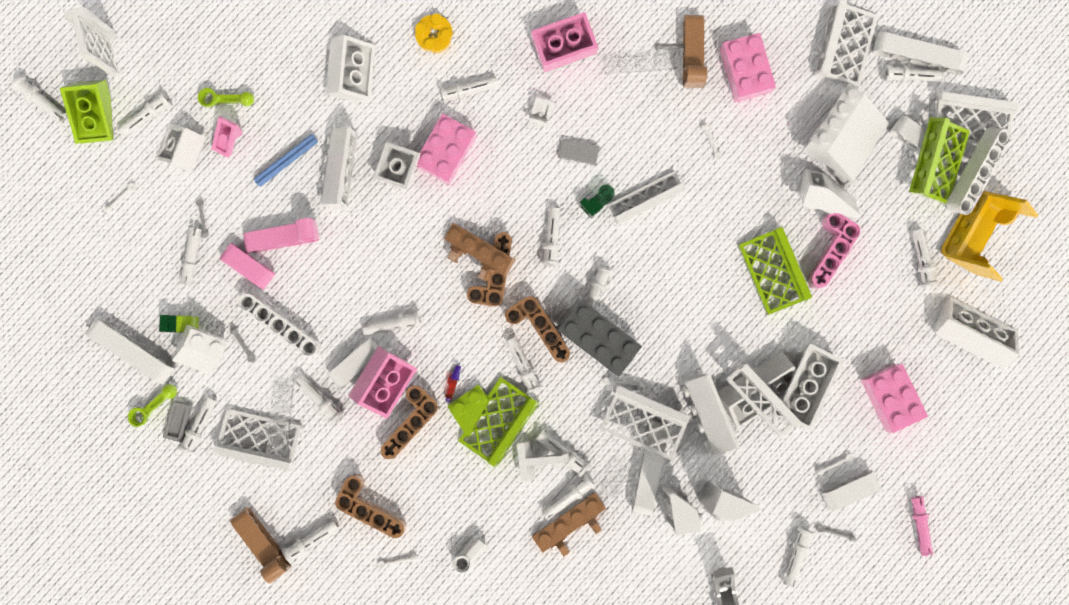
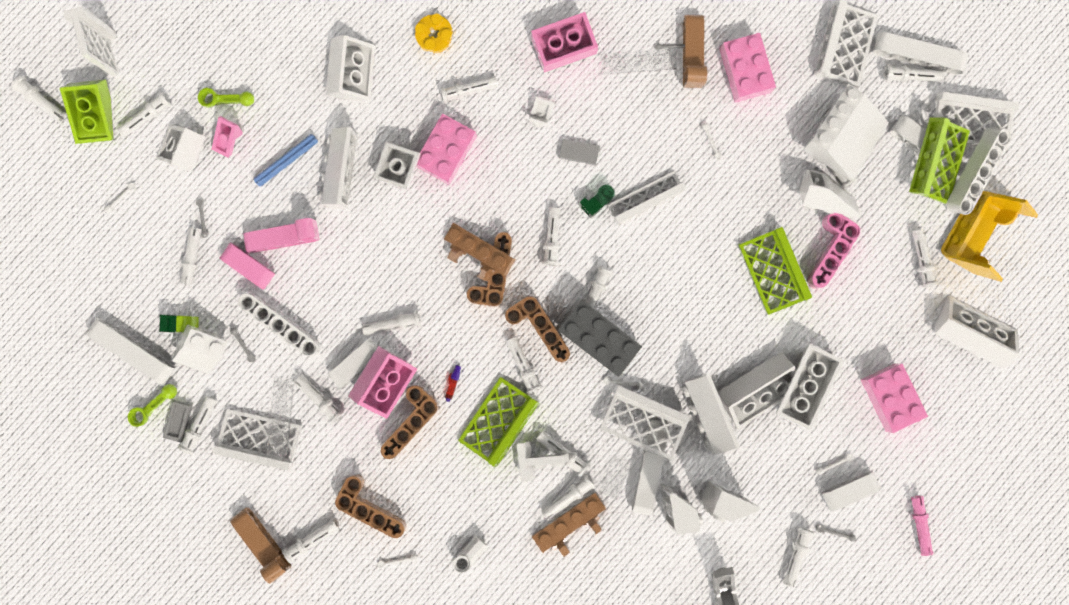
(469, 408): lime wing -> none
(768, 394): white fence -> none

